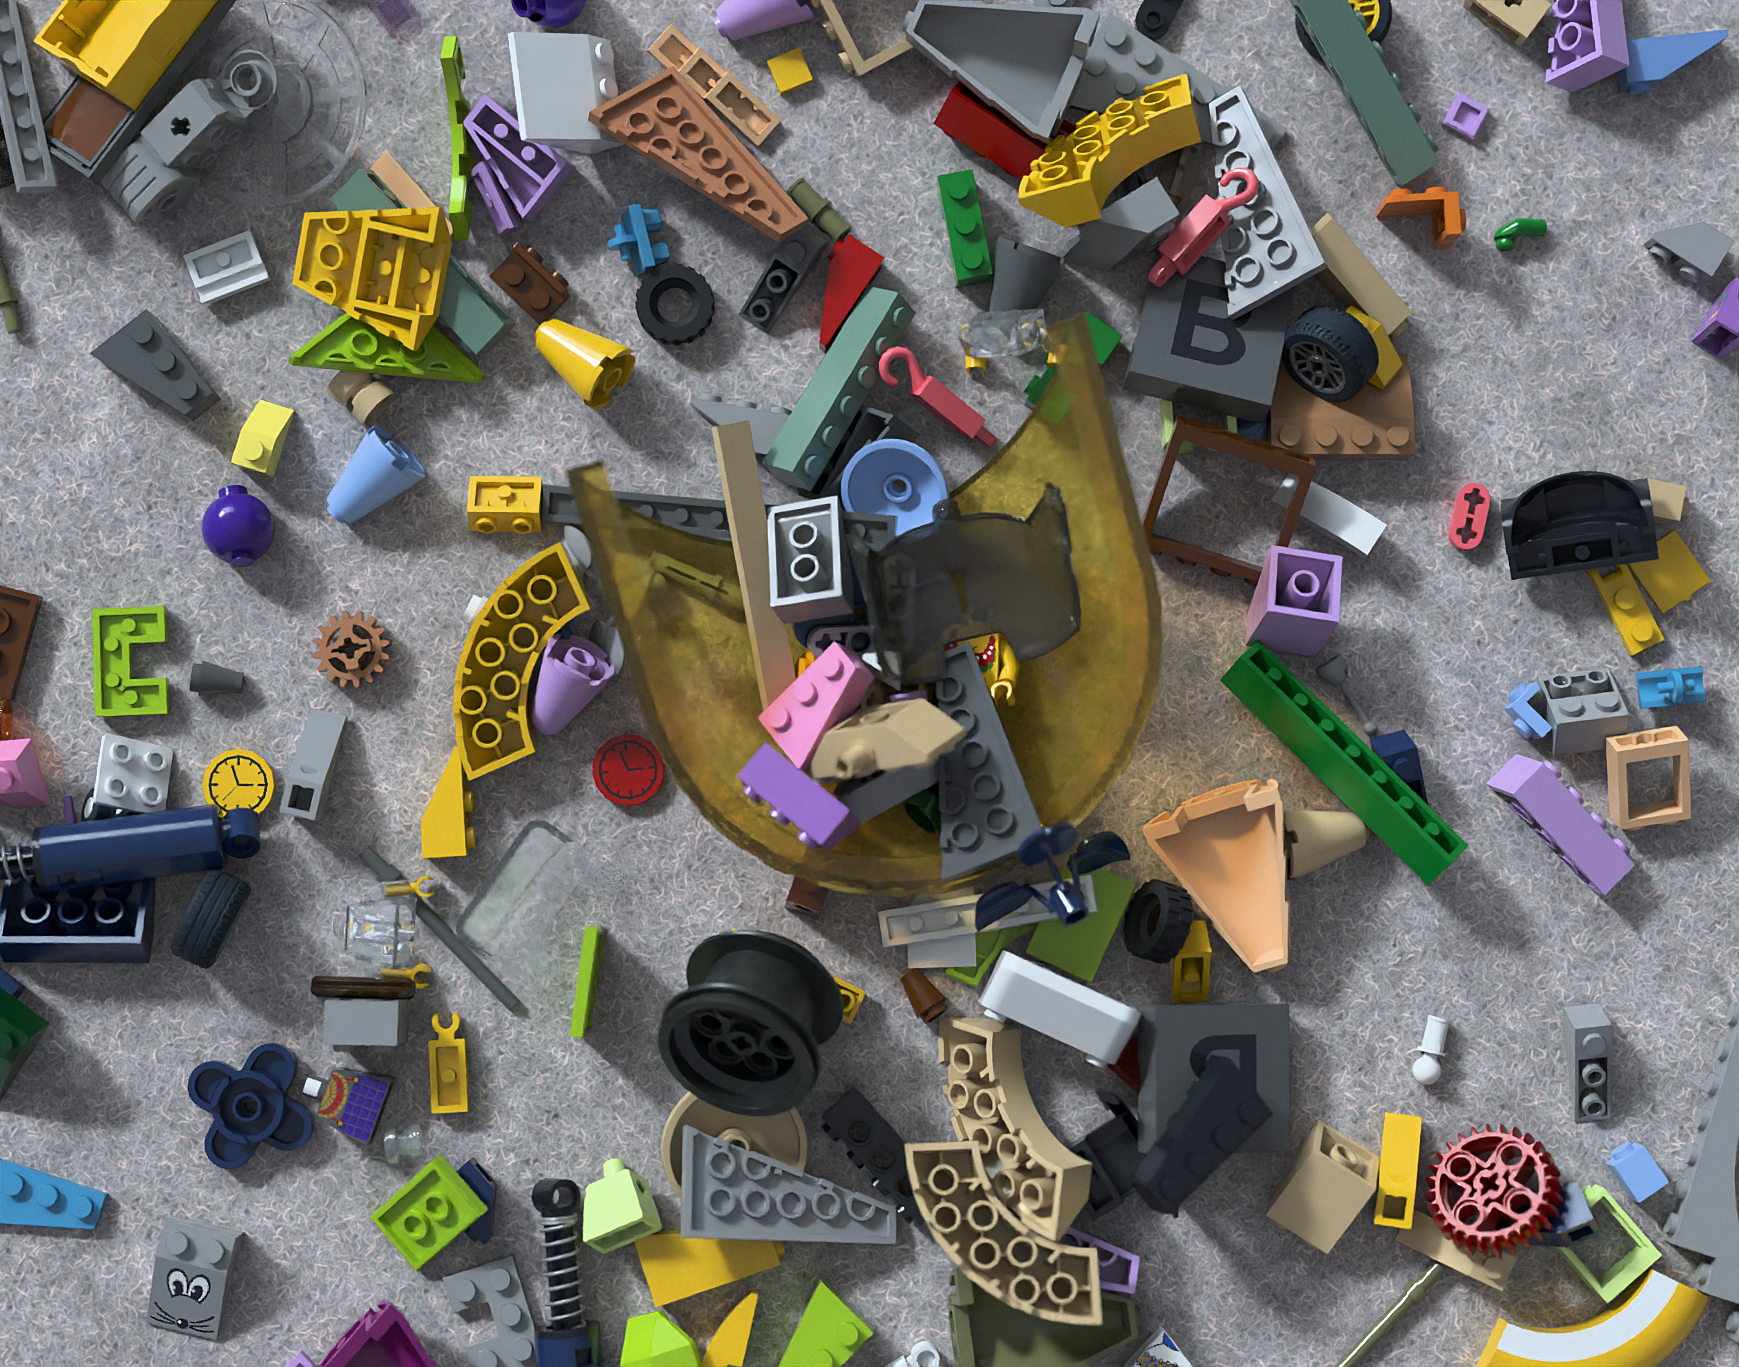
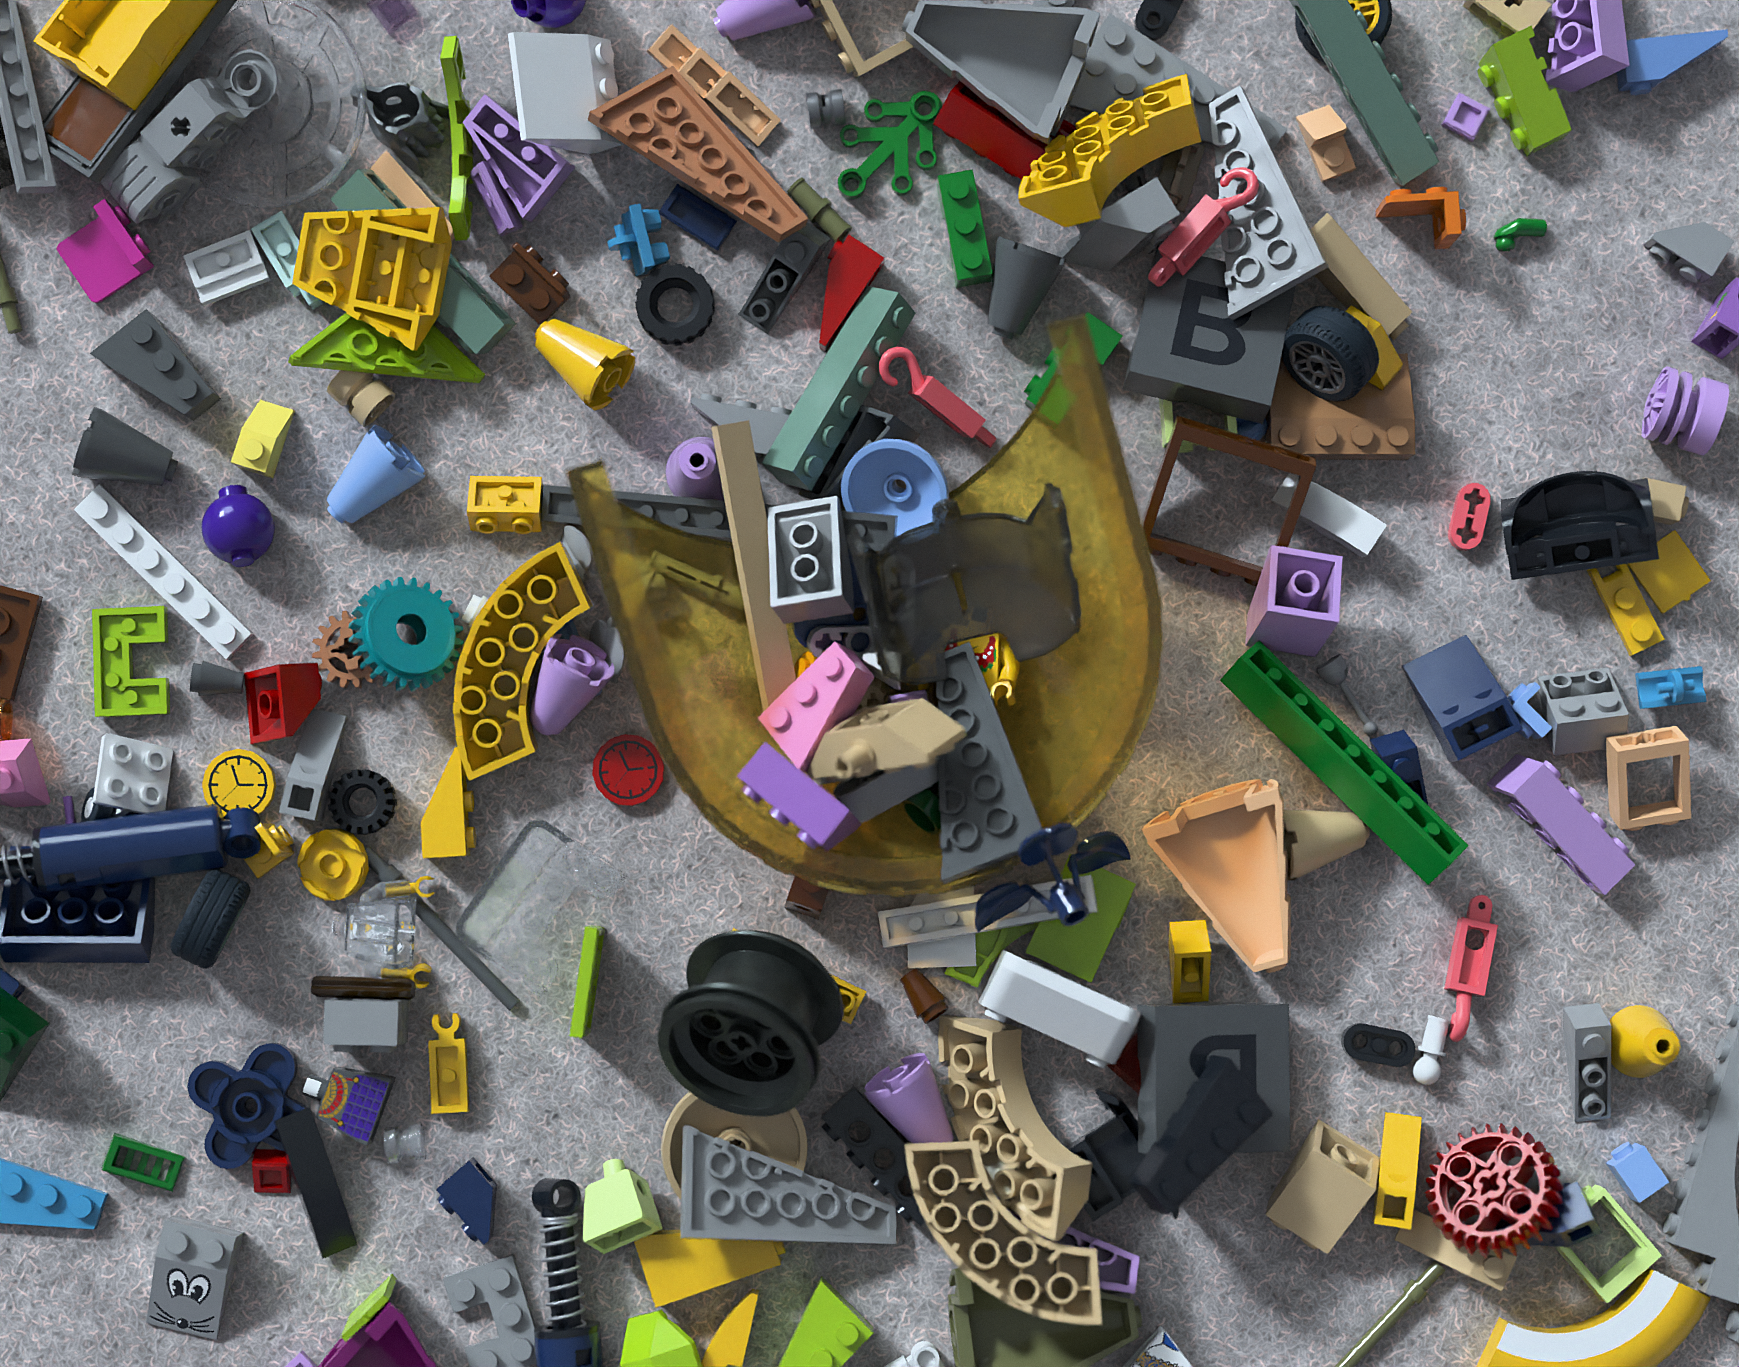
(105, 253): none -> dark pink bracket
(121, 453): none -> dark grey cone
(138, 1175): none -> green slope
(163, 572): none -> white plate
(271, 1171): none -> red slope
(273, 851): none -> yellow bracket
(280, 699): none -> red slope
(281, 248): none -> light aqua hinge
(315, 1182): none -> black slope
(333, 864): none -> yellow tile
(340, 802): none -> black tyre
(368, 1307): none -> lime piece
(387, 652): none -> teal gear
(406, 122): none -> dark grey piece
(428, 1212): lime tile -> none
(694, 481): none -> lavender cone
(697, 217): none -> dark blue tile
(789, 71): yellow tile -> none
(826, 108): none -> flat silver wheel
(893, 140): none -> green plant
(911, 1100): none -> lavender cone
(1004, 335): clear torso -> none
(1175, 912): black tyre -> none
(1325, 141): none -> light nougat slope
(1377, 1045): none -> black plate
(1461, 699): none -> dark blue slope
(1467, 967): none -> coral piece
(1523, 93): none -> lime wedge
(1642, 1041): none -> yellow cone
(1690, 412): none -> lavender wheel

